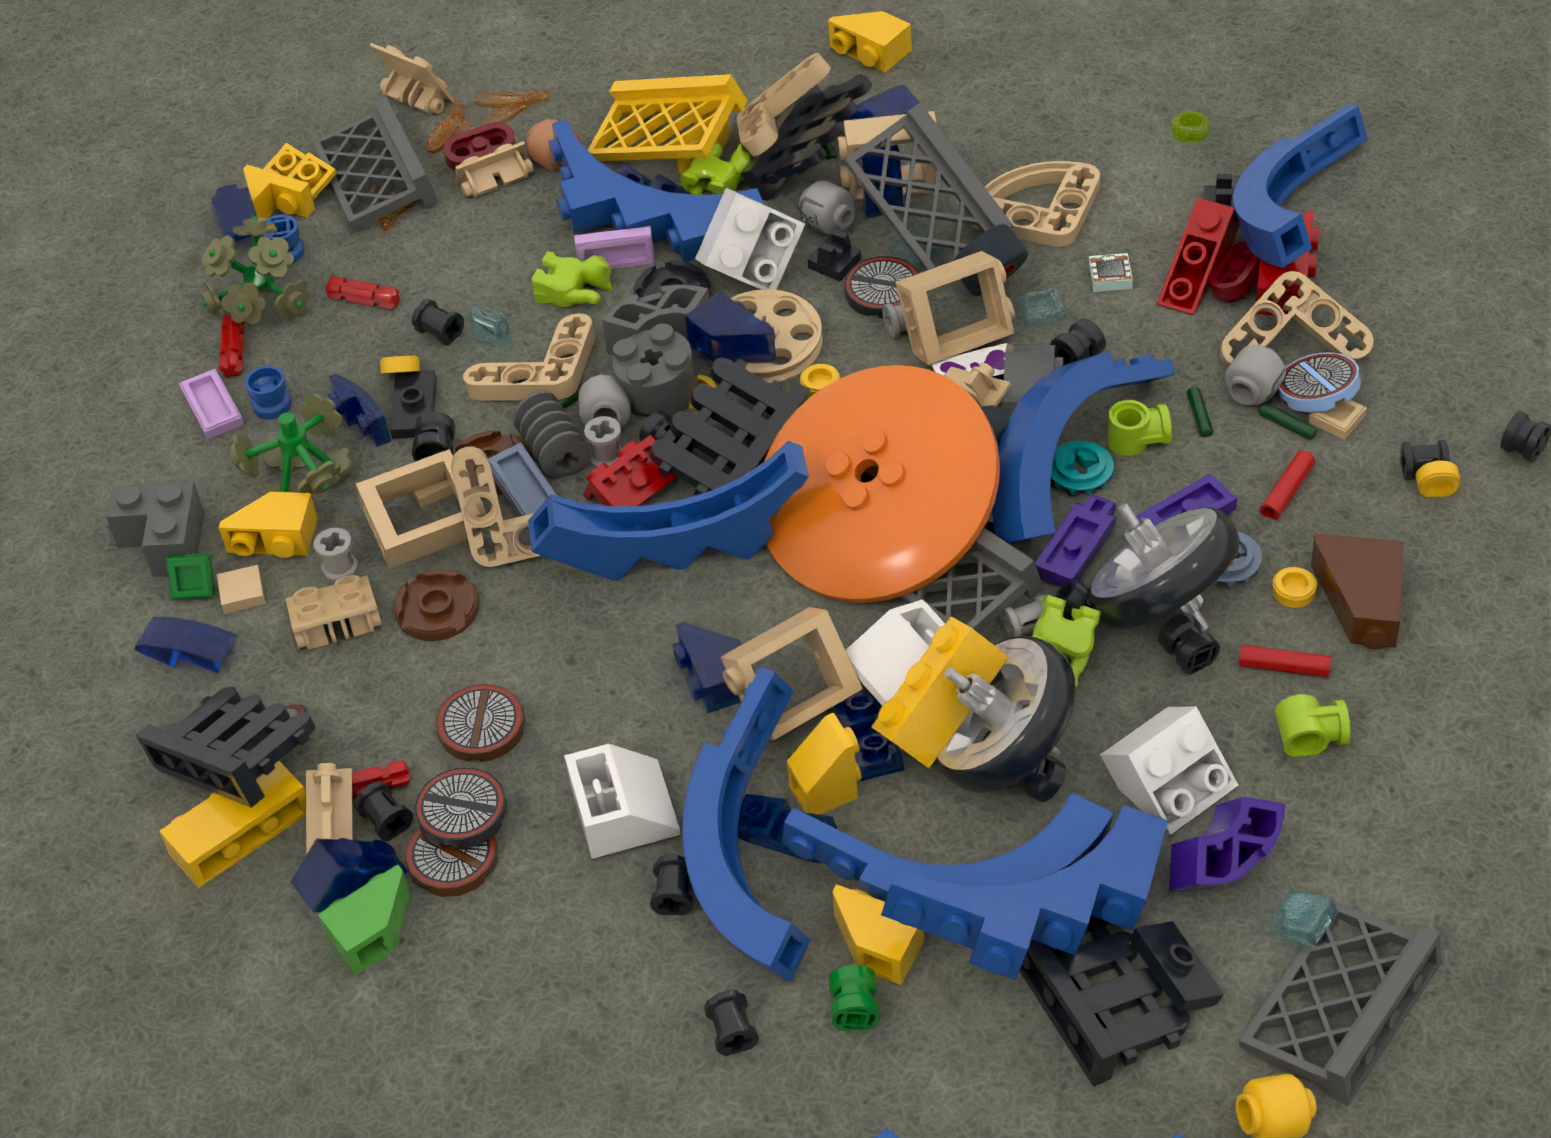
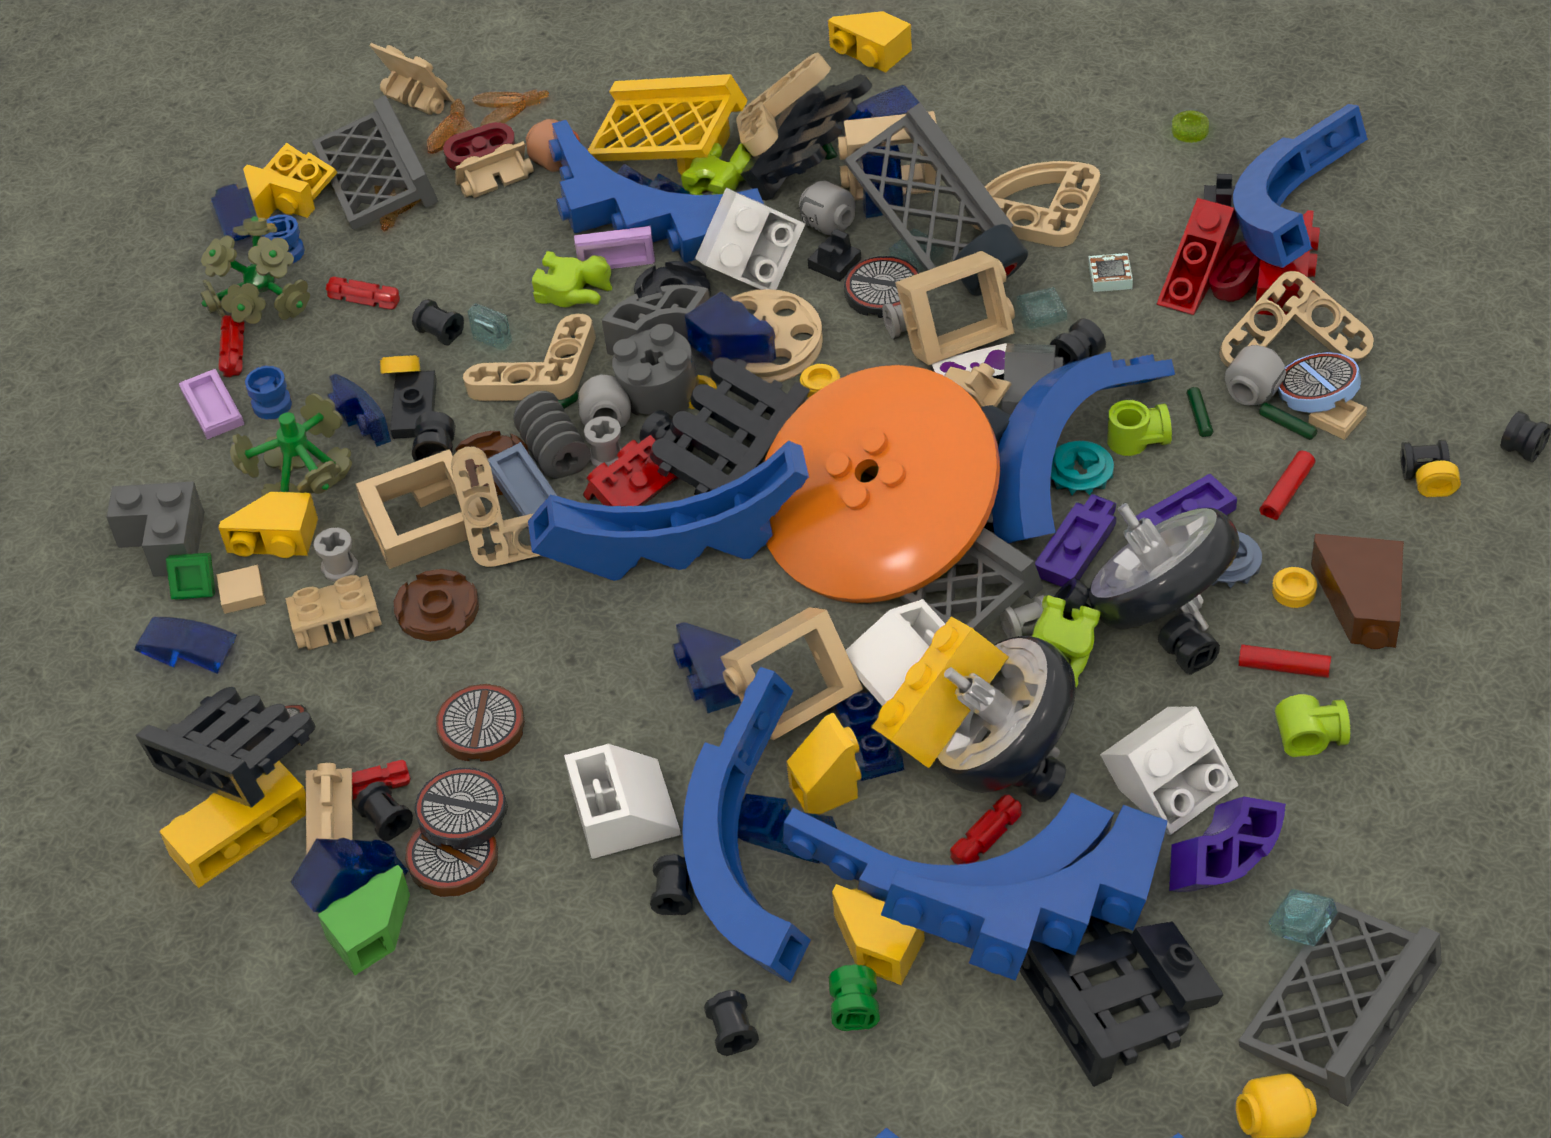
(986, 830): none -> red axle

